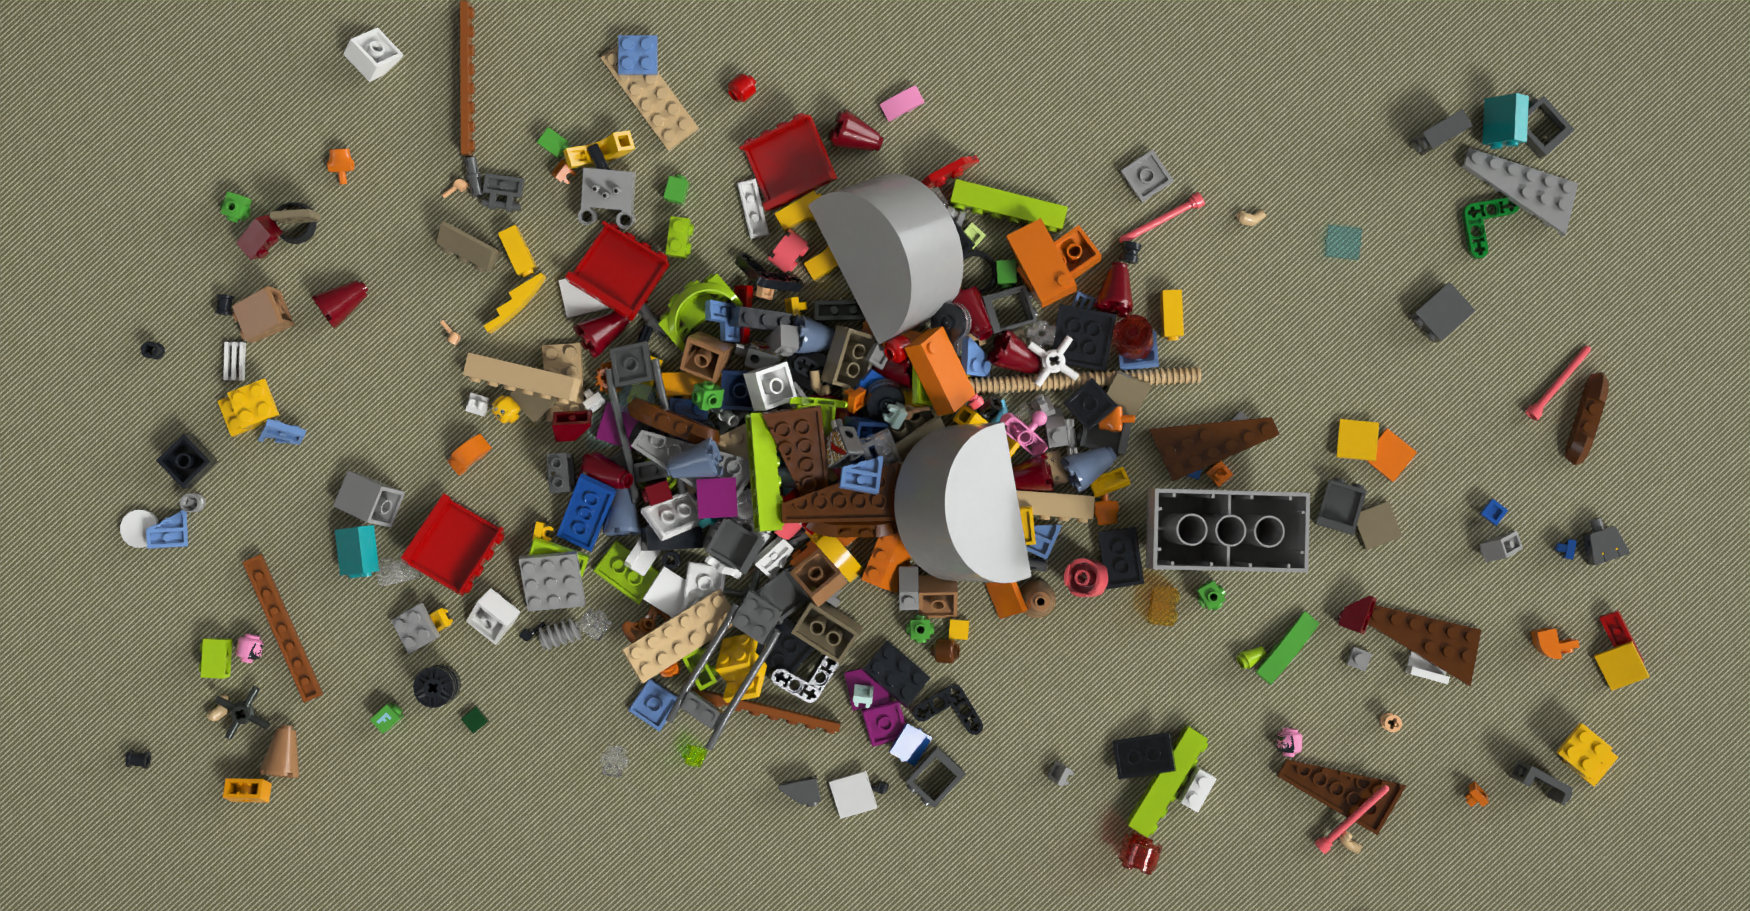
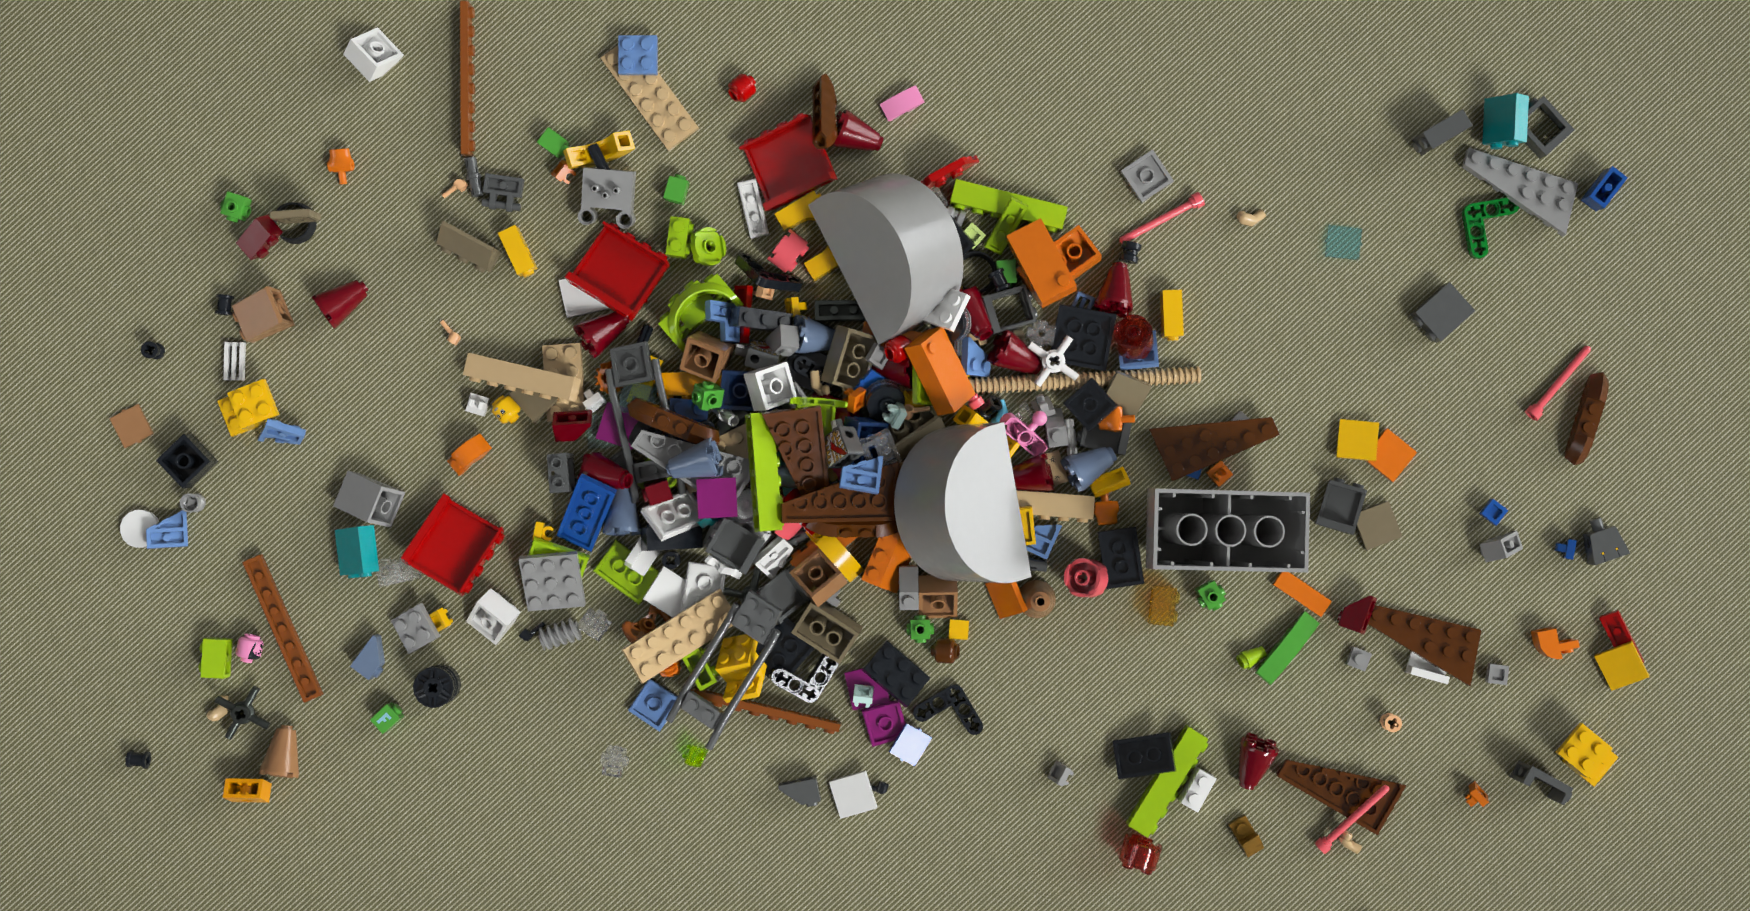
(131, 426): none -> medium nougat piece
(370, 659): none -> sand blue slope
(475, 720): dark green tile -> none
(520, 297): yellow slope -> none
(652, 319): dark grey pin -> none
(699, 250): none -> lime plate
(823, 113): none -> reddish brown brick
(949, 310): none -> white wing
(949, 763): dark grey window -> none
(999, 280): none -> black bush
(1005, 225): none -> lime tile
(1246, 836): none -> pearl gold slope
(1255, 759): none -> dark red cone
(1289, 741): bright pink head -> none
(1302, 593): none -> orange tile
(1497, 674): none -> light grey plate
(1604, 188): none -> blue brick

